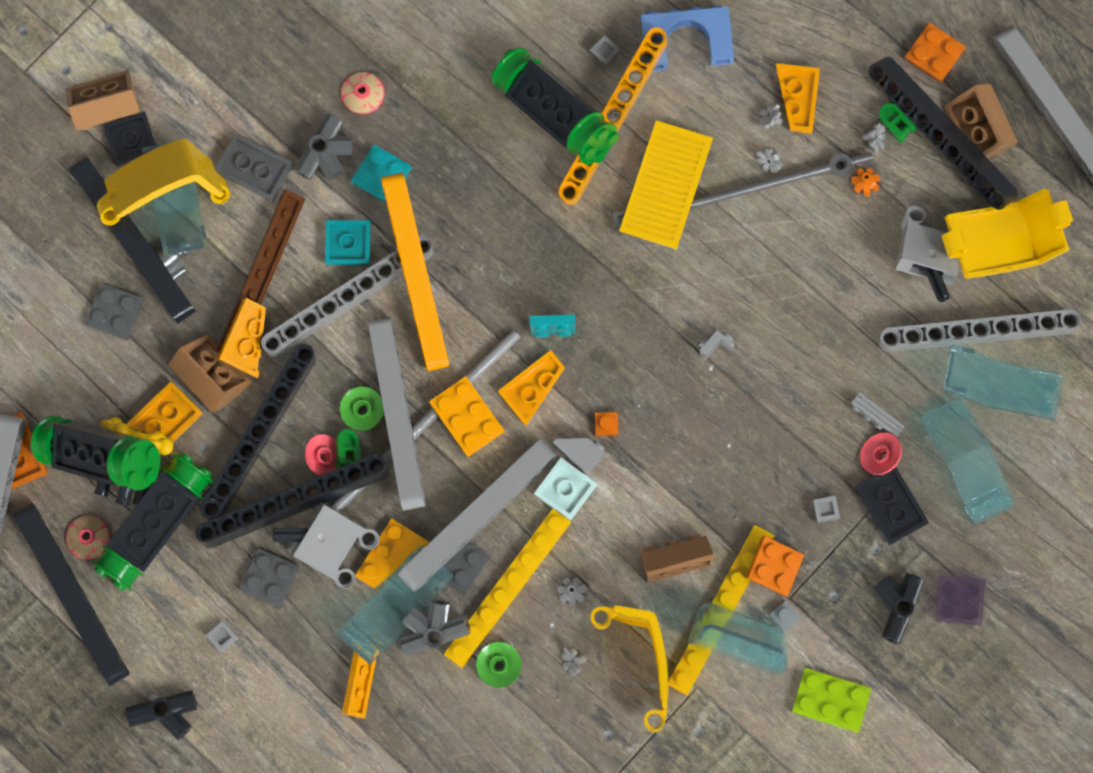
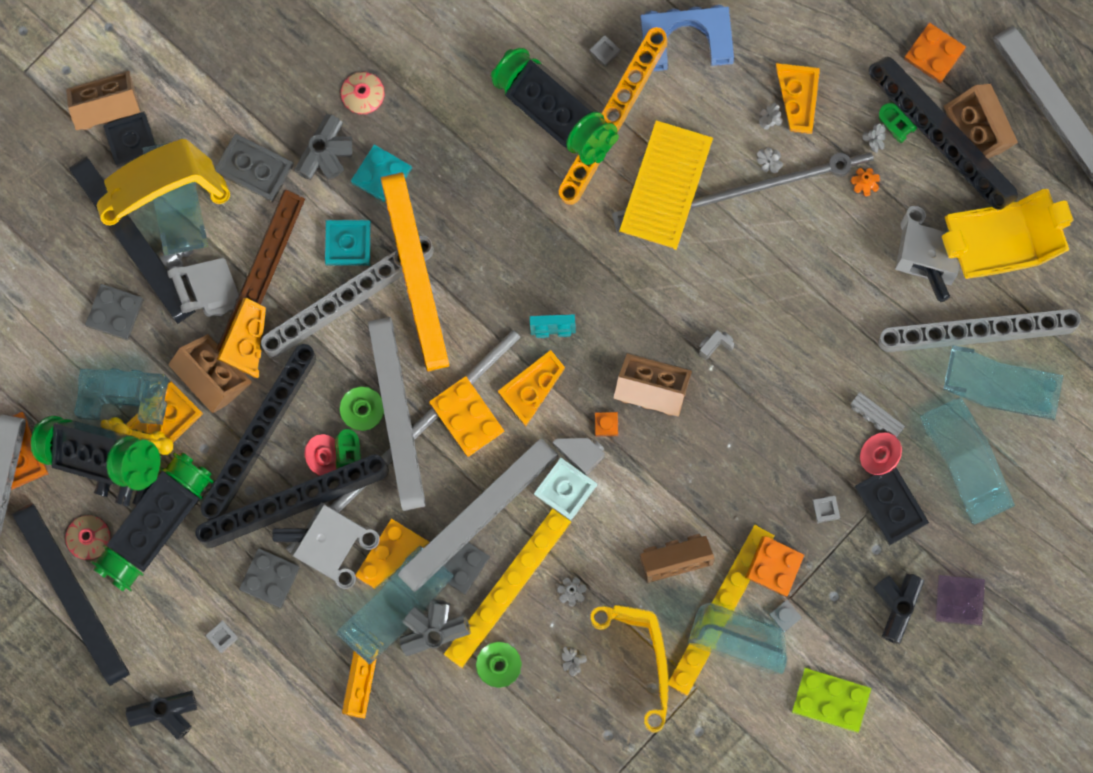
(121, 388): none -> clear light blue bracket
(210, 285): none -> light grey piece
(652, 385): none -> medium nougat slope

